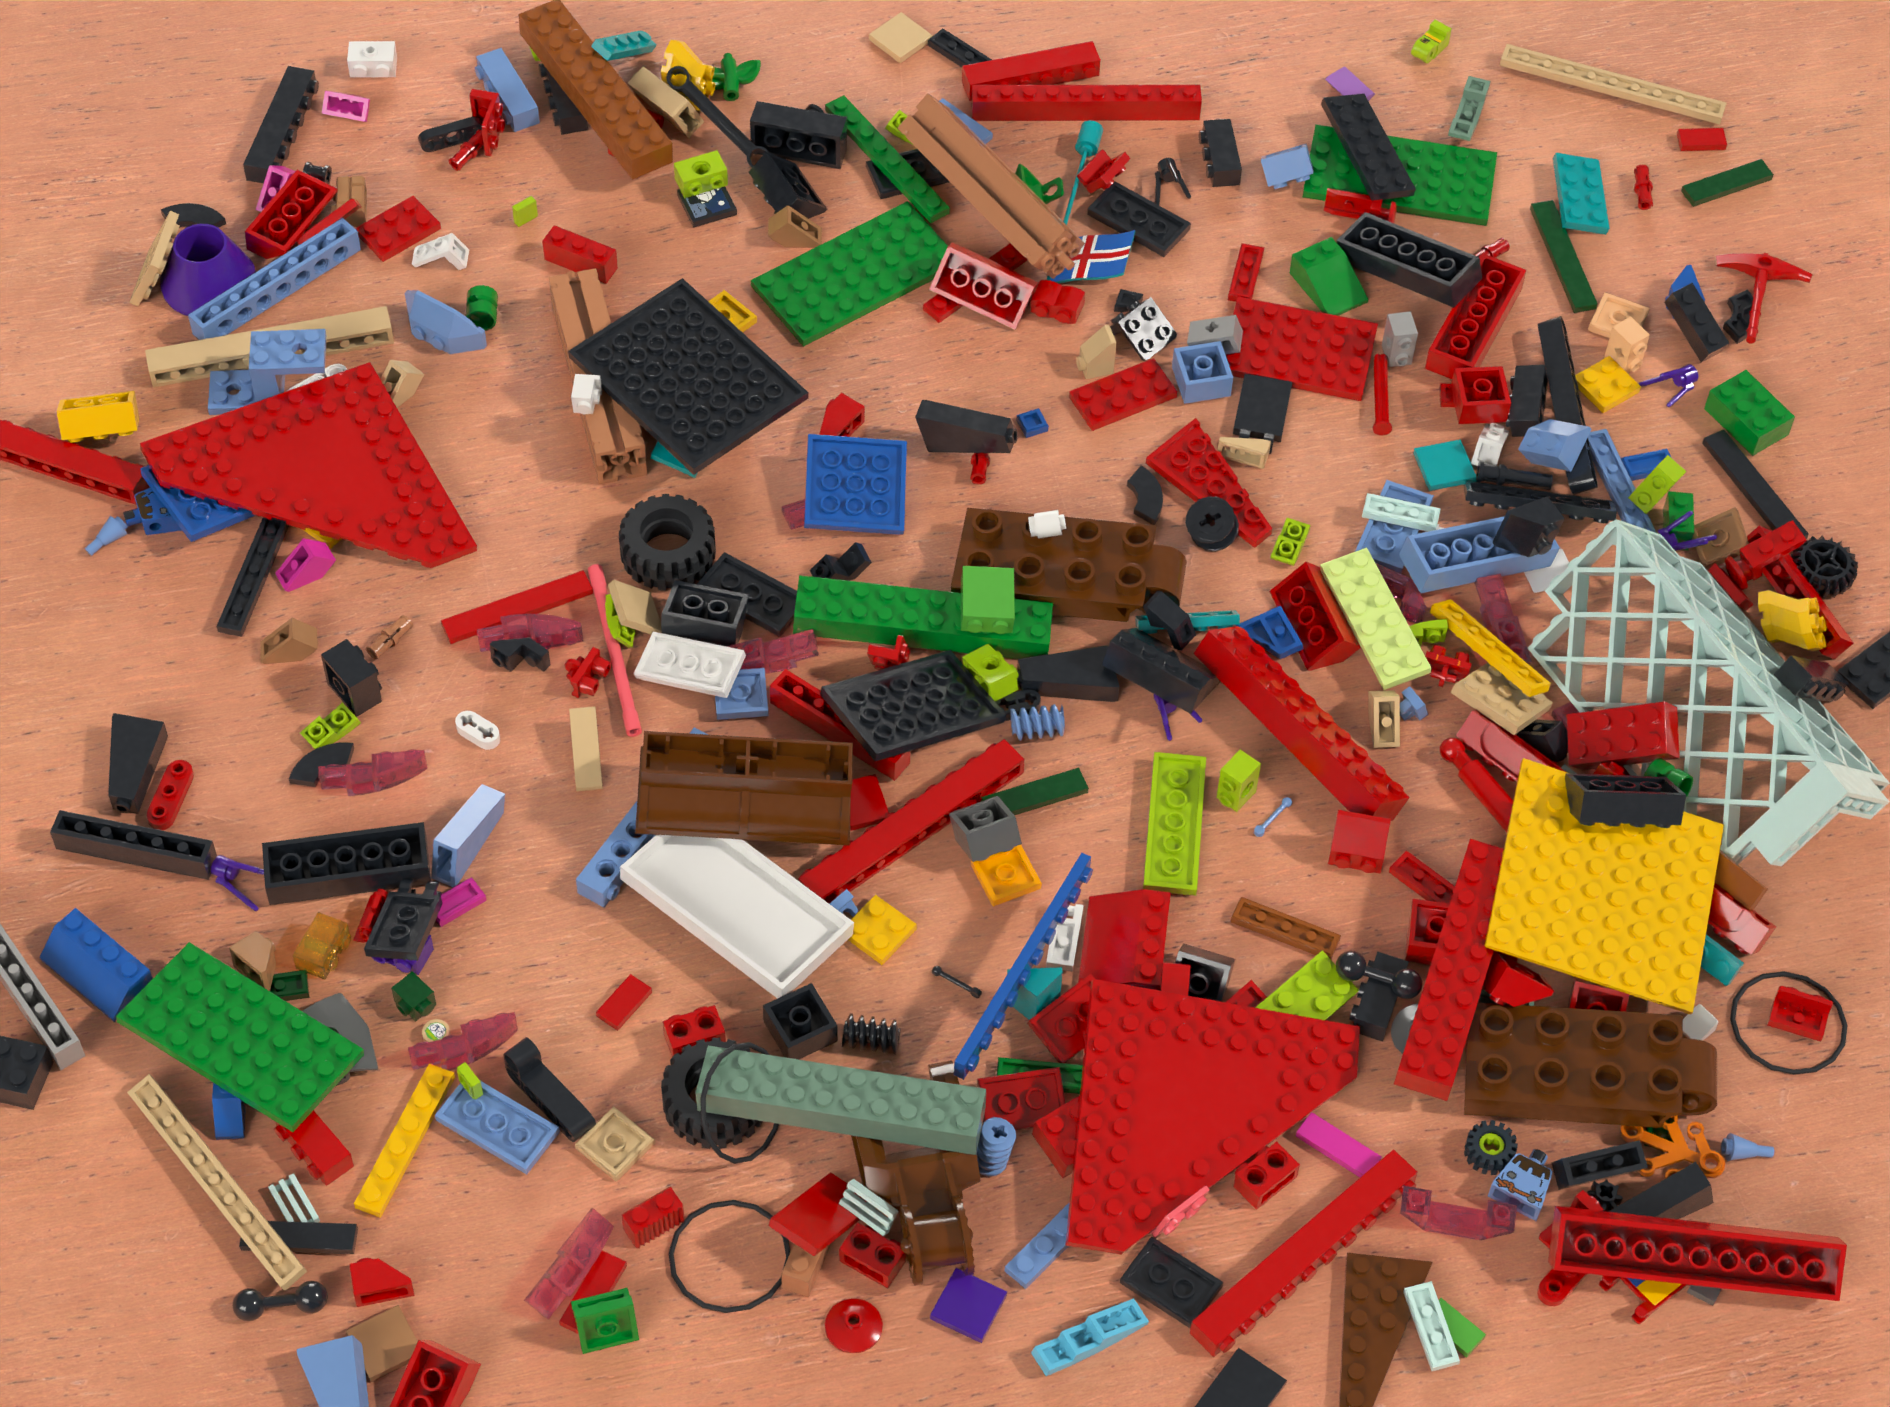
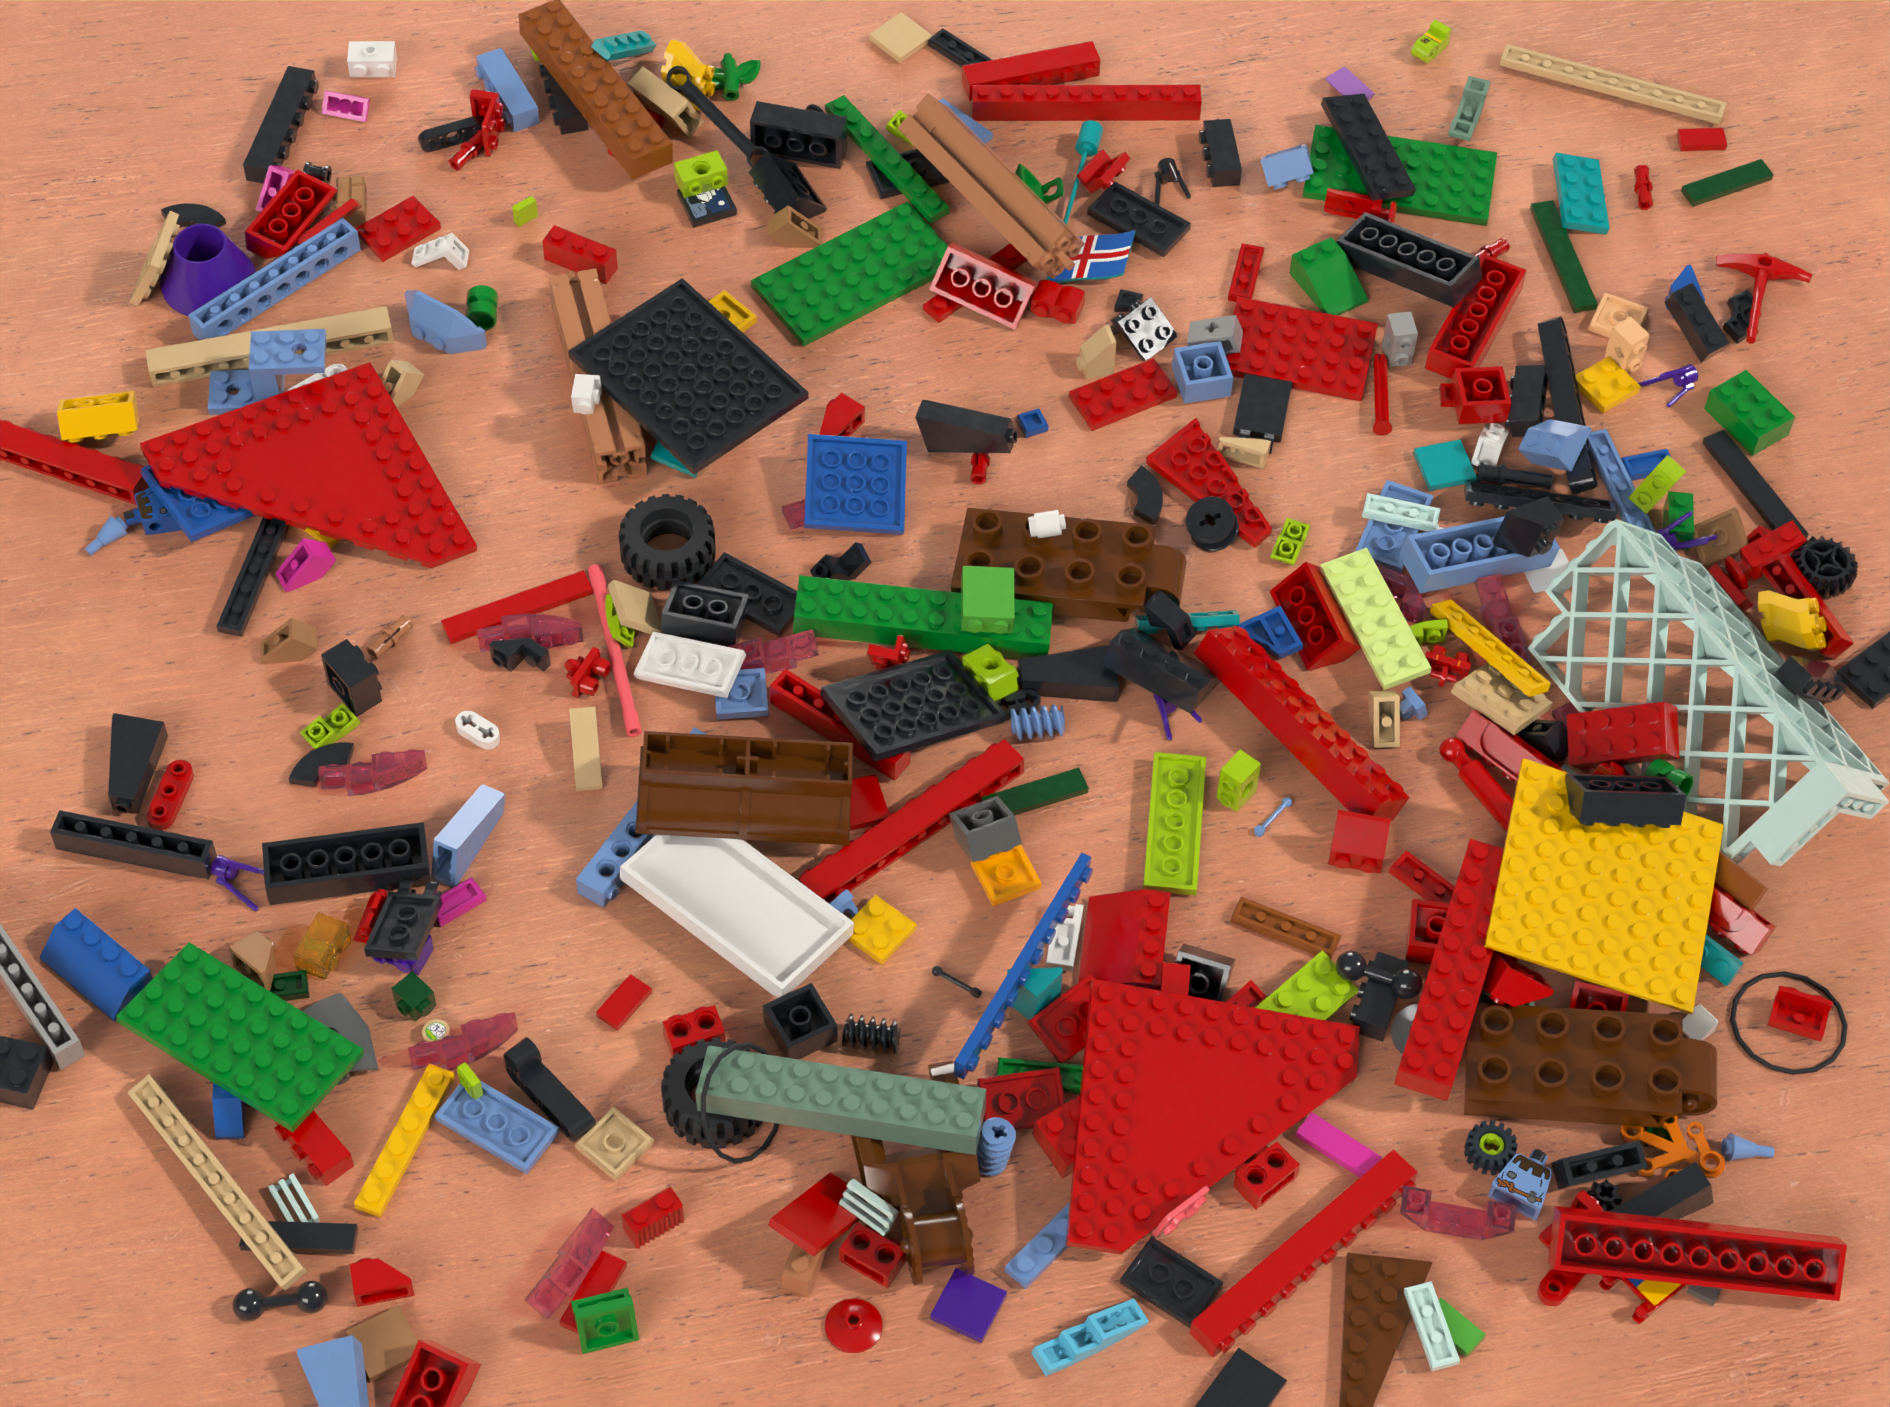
(694, 1298): black piece -> none

